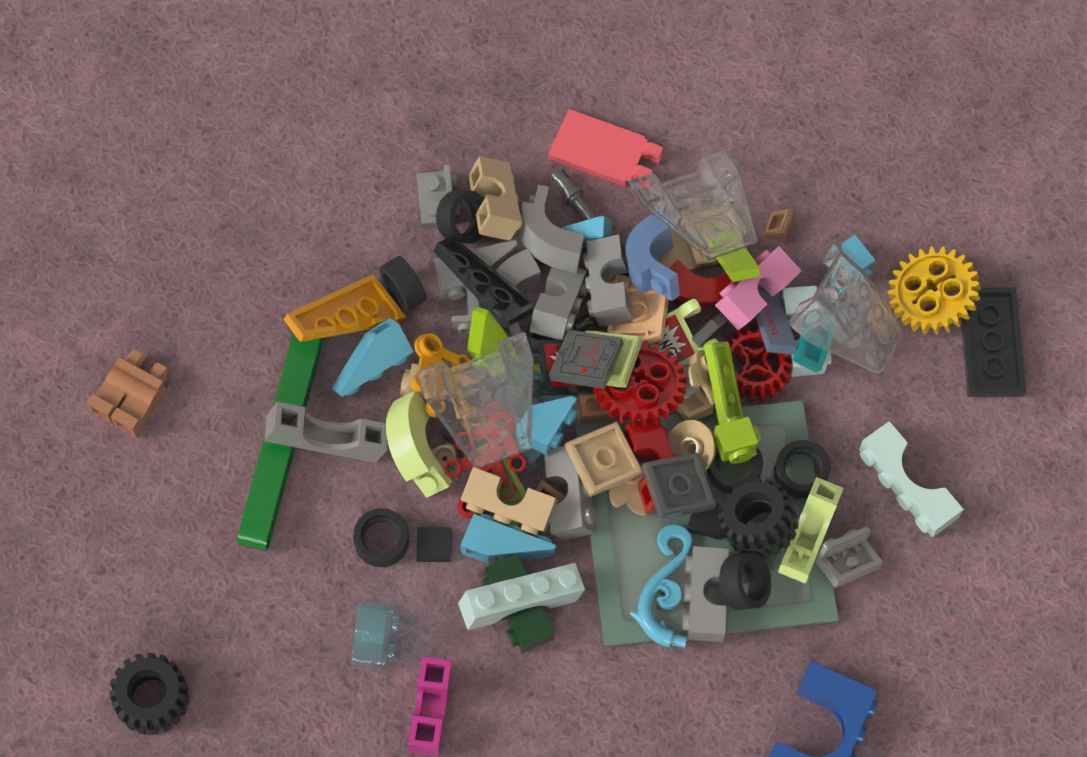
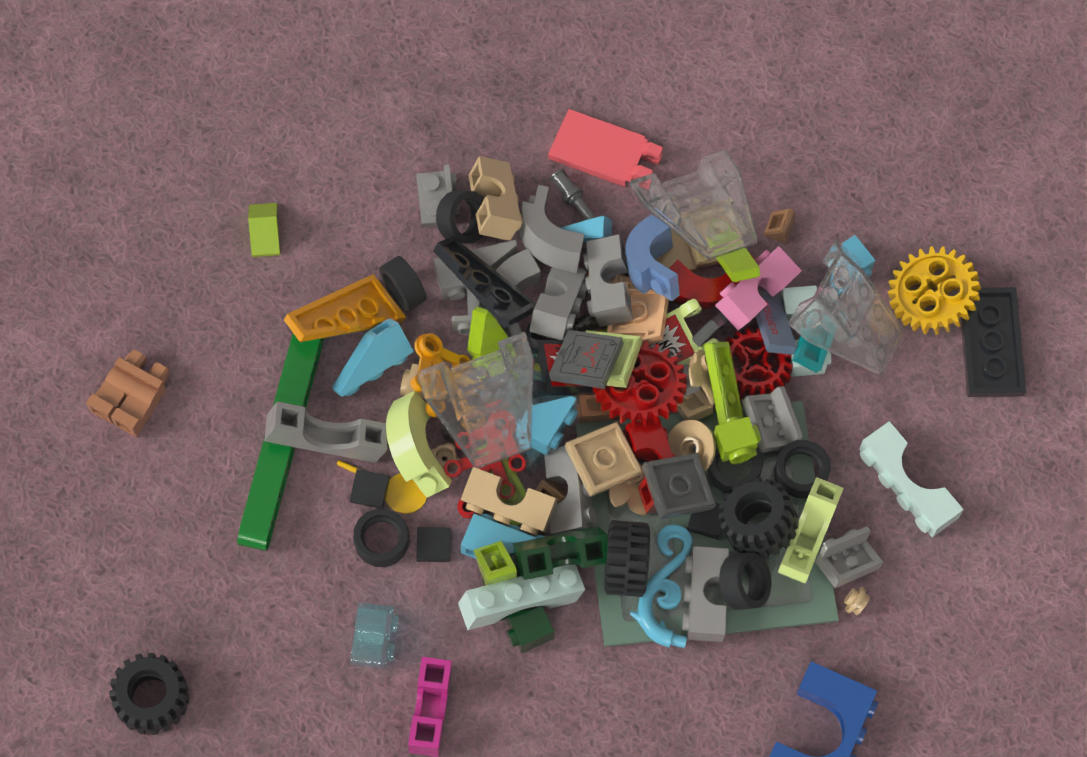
(264, 229): none -> lime slope
(369, 489): none -> black piece
(401, 495): none -> yellow piece
(495, 563): none -> lime slope
(579, 547): none -> dark green arch
(627, 558): none -> black tyre
(774, 419): none -> light grey bracket
(856, 600): none -> tan plate

